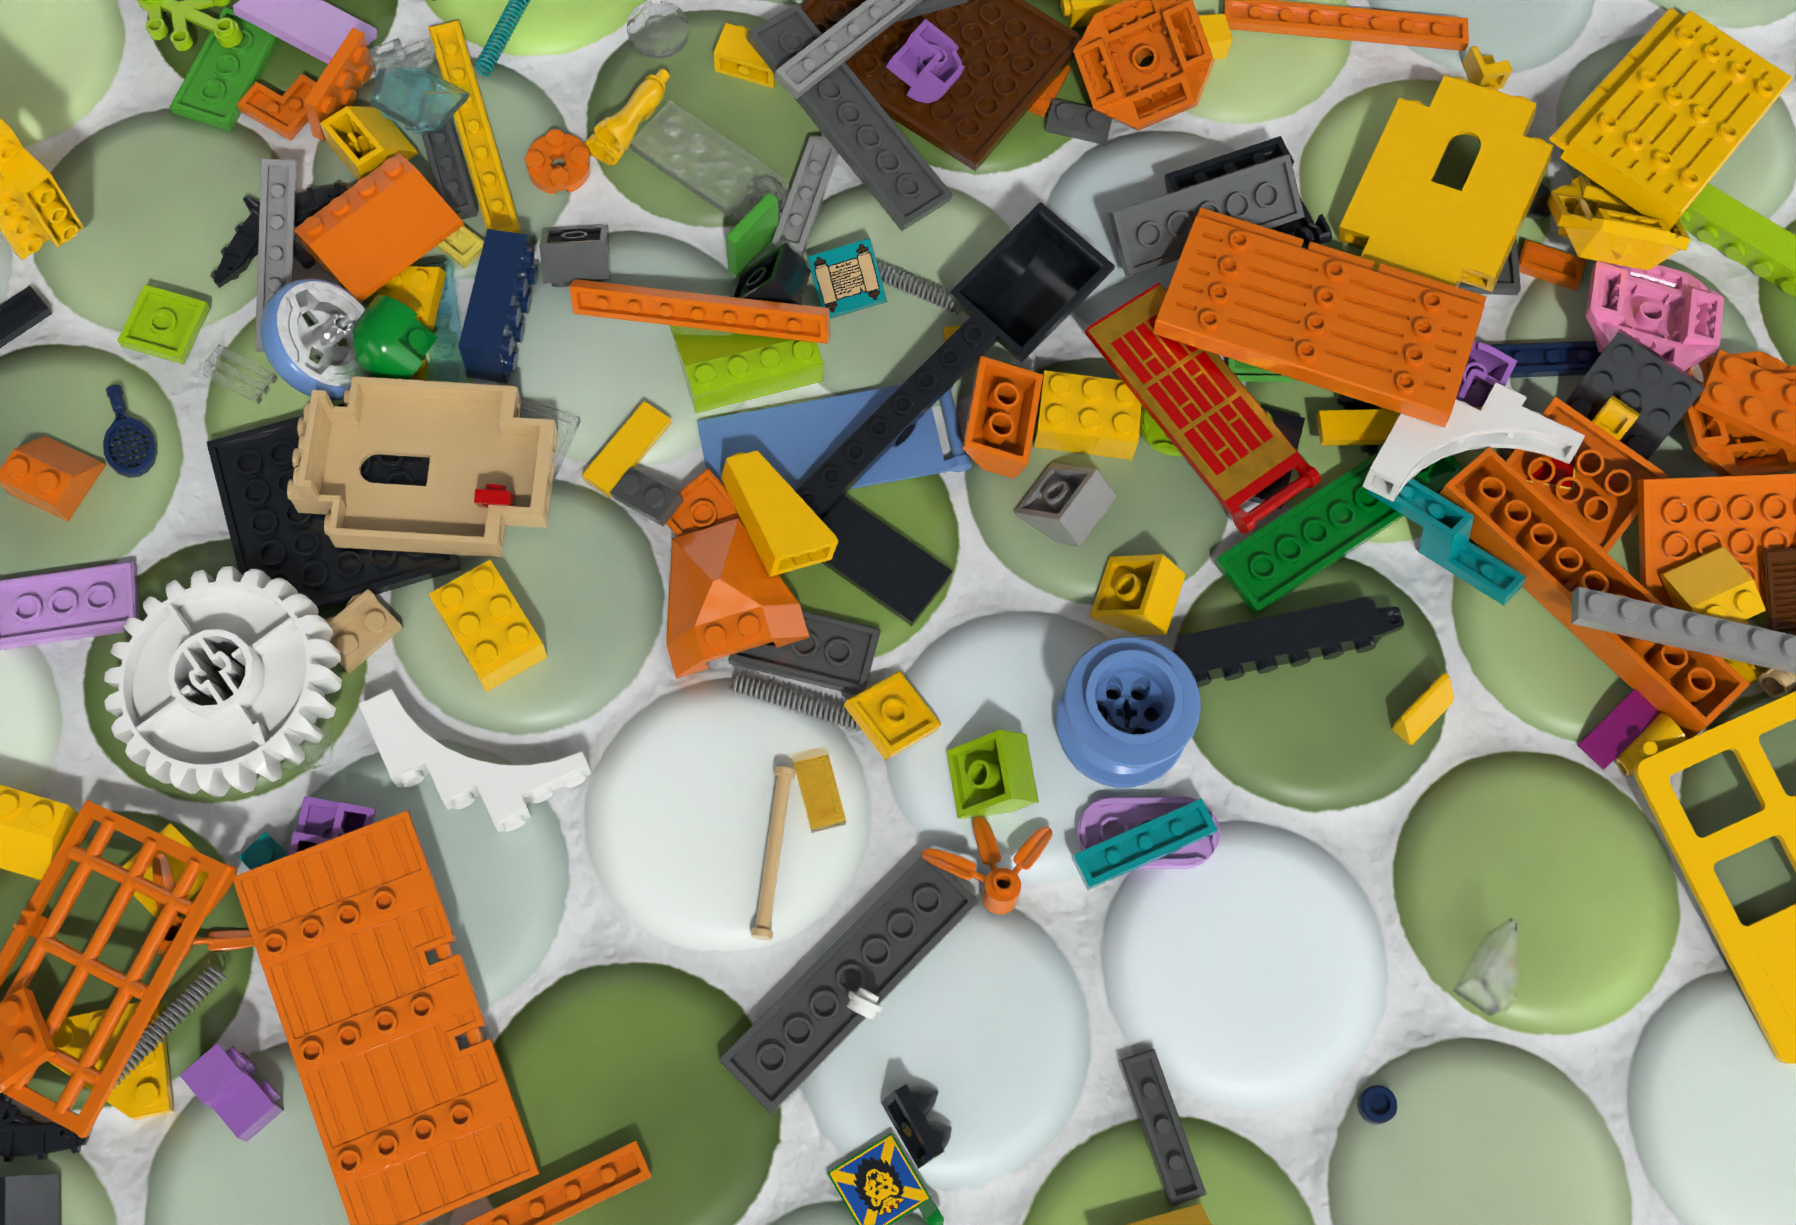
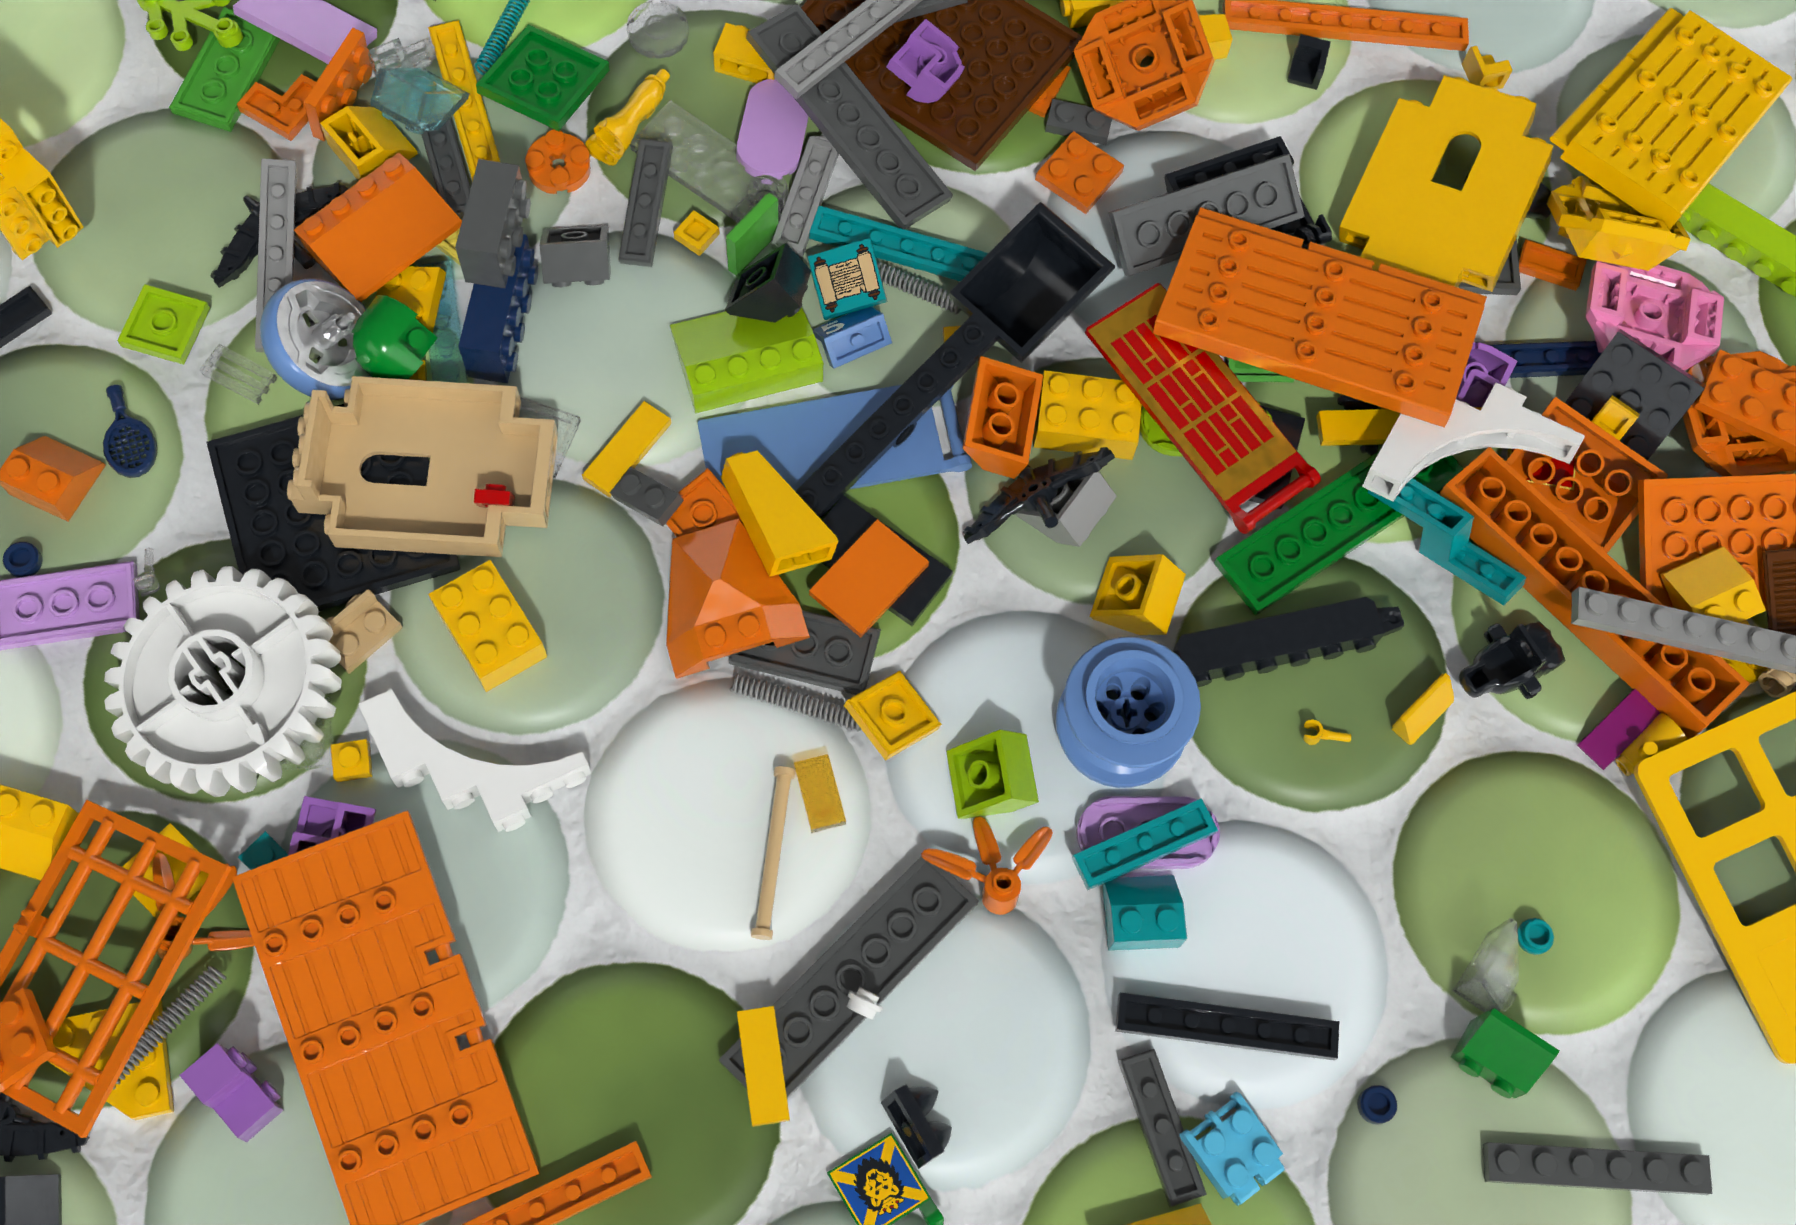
(22, 559): none -> dark blue tile
(148, 582): none -> clear hand
(351, 760): none -> yellow plate
(492, 224): none -> dark grey brick
(543, 77): none -> green plate
(645, 203): none -> dark grey tile
(696, 233): none -> yellow plate
(700, 311): orange plate -> none
(763, 1066): none -> yellow tile
(771, 131): none -> lavender tile
(853, 336): none -> medium blue panel
(869, 578): none -> orange tile
(896, 244): none -> teal plate
(1035, 491): none -> black bar
(1079, 172): none -> orange plate
(1144, 913): none -> teal slope
(1227, 1026): none -> black plate
(1235, 1150): none -> medium azure plate
(1308, 62): none -> black panel
(1323, 733): none -> yellow hand
(1503, 1054): none -> green slope
(1512, 661): none -> black piece
(1535, 936): none -> teal plate
(1597, 1168): none -> dark grey plate

